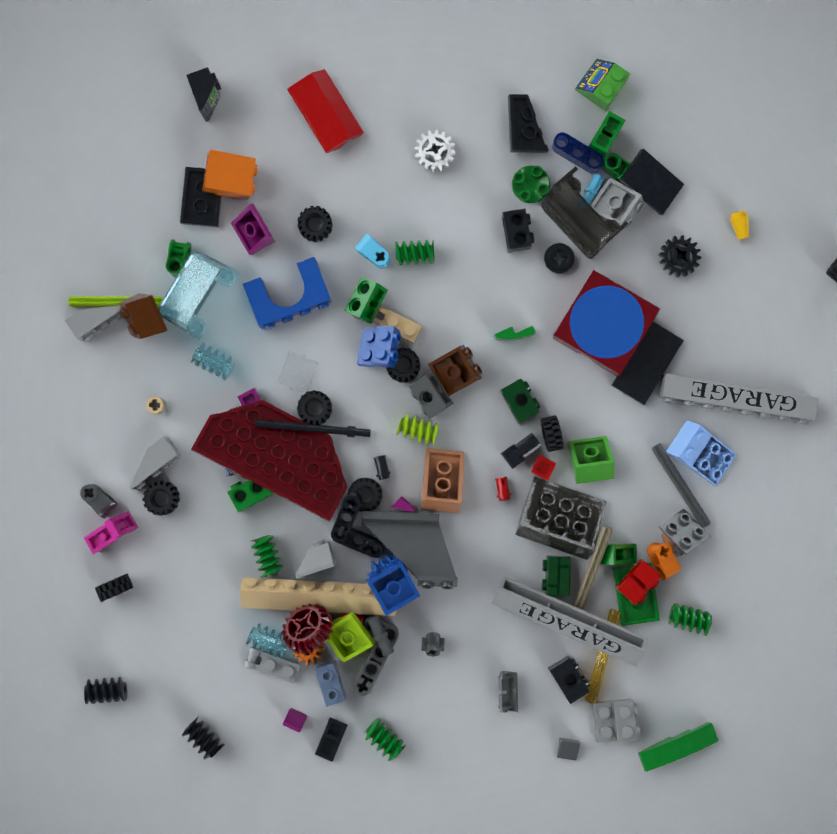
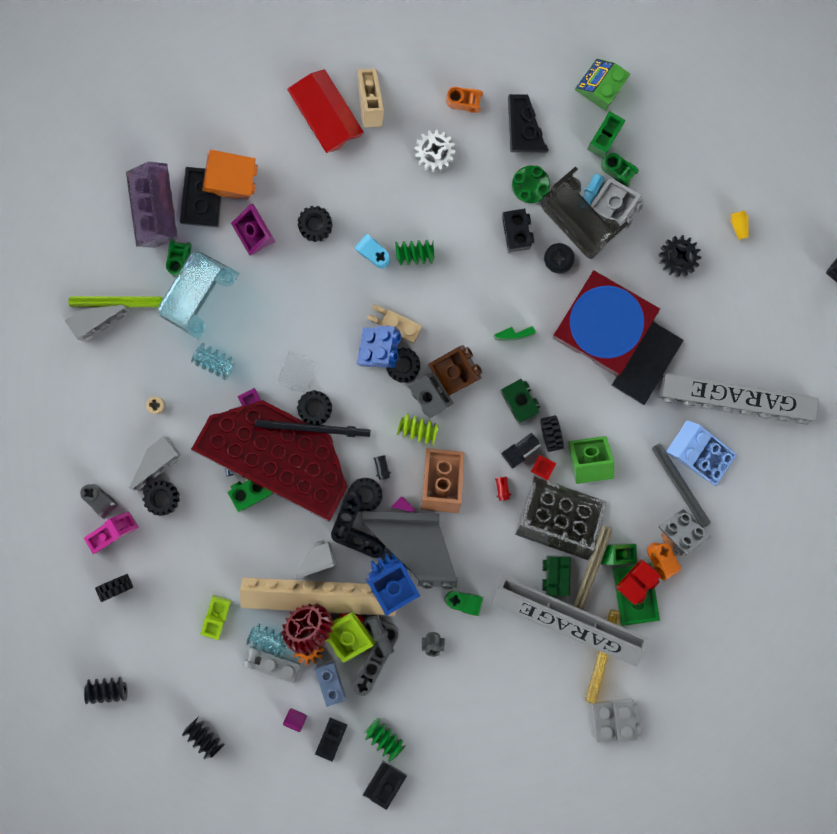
(142, 316): reddish brown slope -> none
(151, 204): none -> clear purple brick
(205, 91): black slope -> none
(215, 617): none -> lime slope
(266, 555): green piece -> none
(314, 296): blue arch -> none
(366, 300): green brick -> none
(370, 98): none -> tan slope
(384, 785): none -> black plate
(466, 99): none -> orange piece
(467, 603): none -> green piece
(508, 685): dark grey hinge -> none
(568, 749): dark grey slope -> none
(573, 144): clear blue beam -> none
(574, 690): black brick -> none
(652, 181): black tile -> none
(678, 747): green slope -> none
(690, 618): green piece -> none

